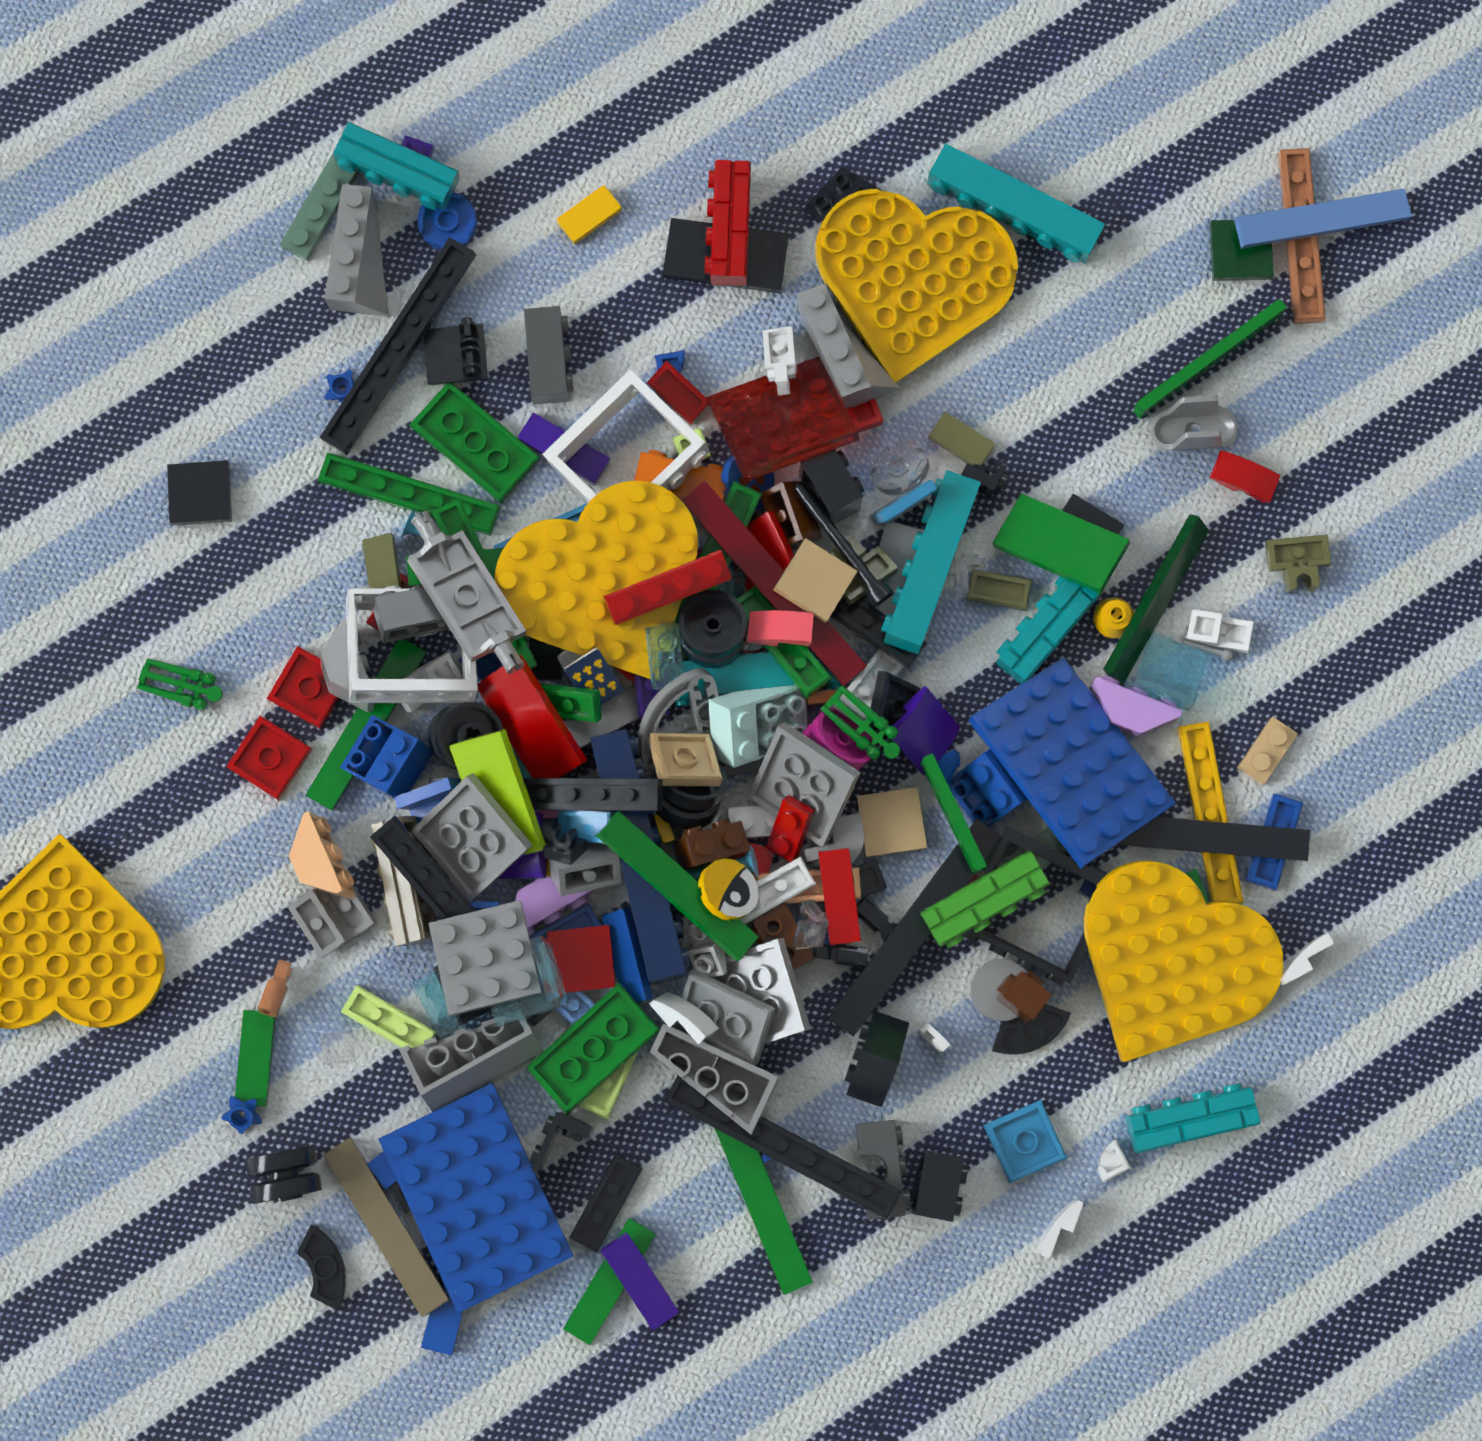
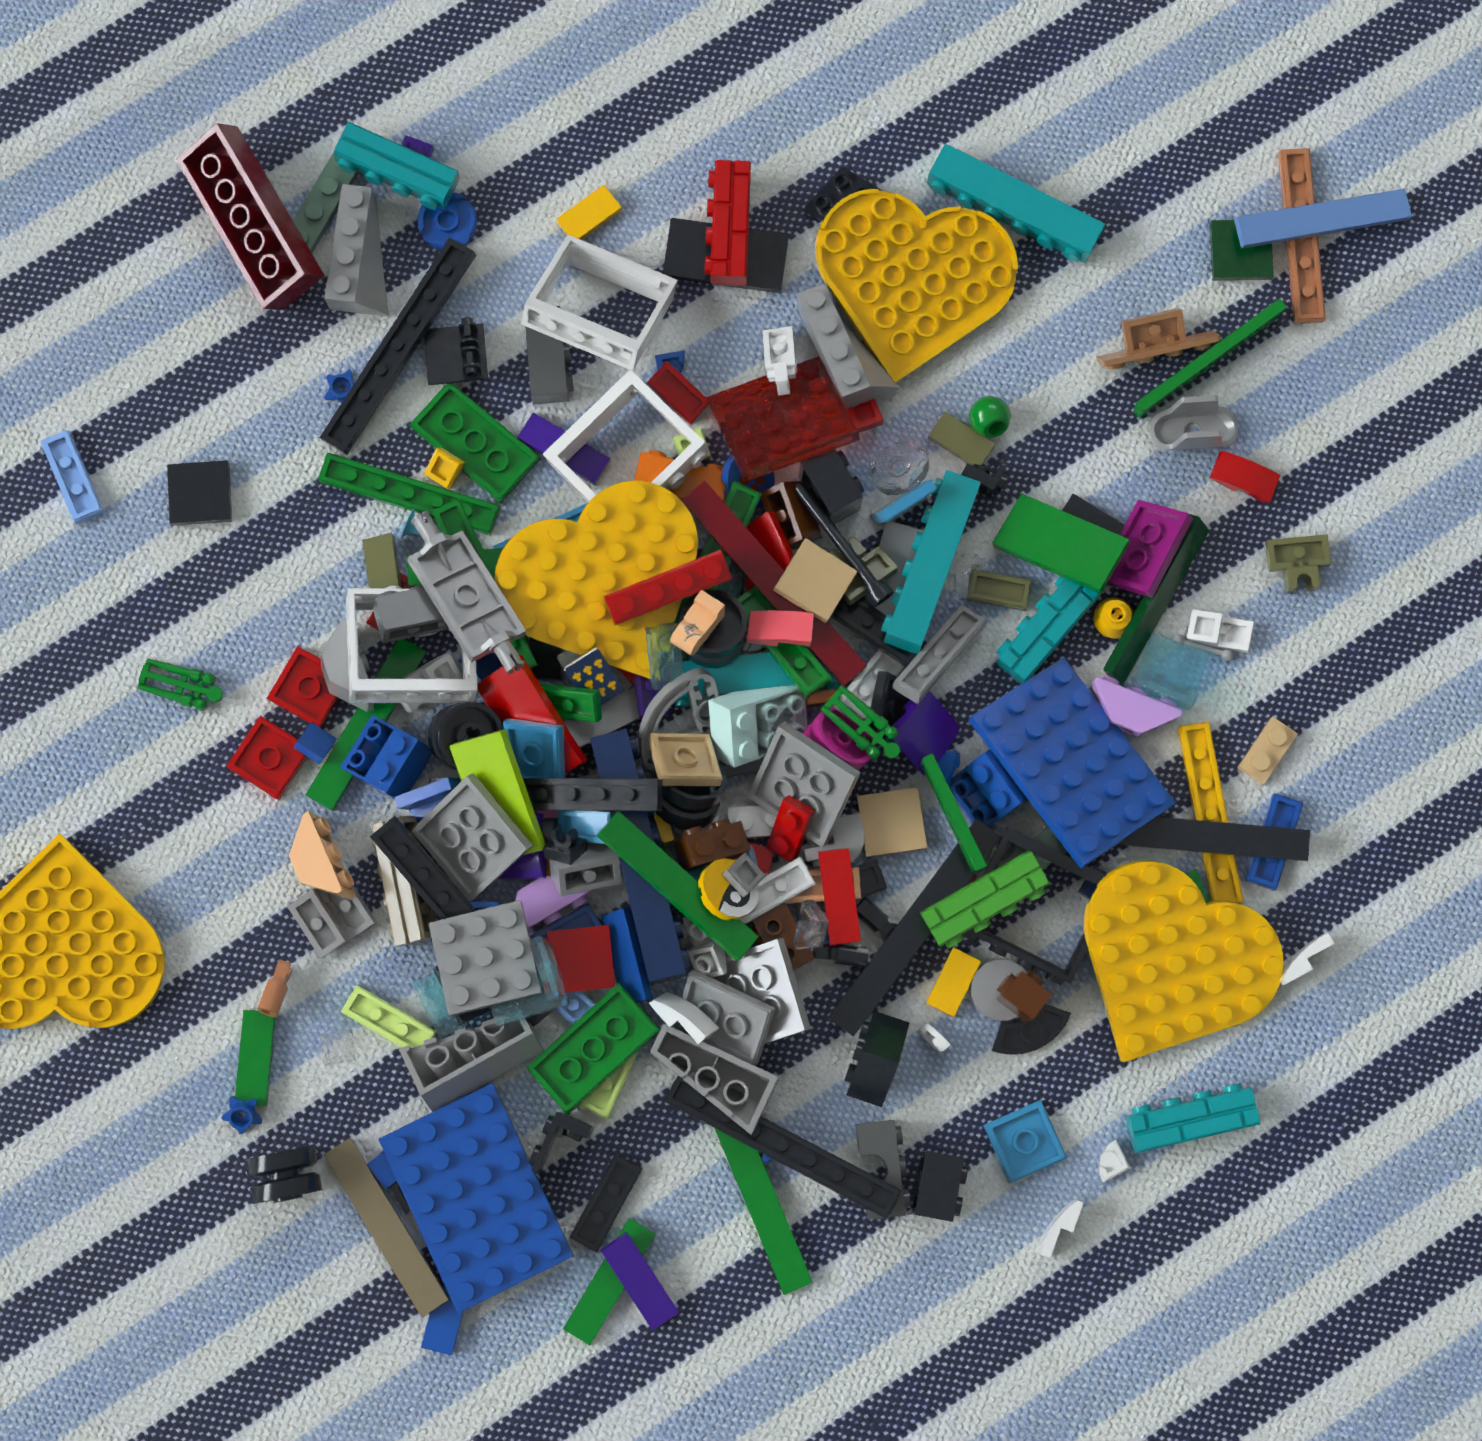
(72, 476): none -> light blue tile
(250, 217): none -> dark red brick
(315, 743): none -> blue tile
(326, 1267): black tile -> none
(444, 468): none -> yellow tile
(537, 748): none -> dark azure tile
(583, 332): none -> white window
(698, 623): none -> light nougat leg
(743, 875): none -> light grey tile
(939, 654): none -> light grey tile
(953, 982): none -> yellow tile
(989, 416): none -> green piece
(1153, 539): none -> magenta plate
(1154, 336): none -> medium nougat bracket

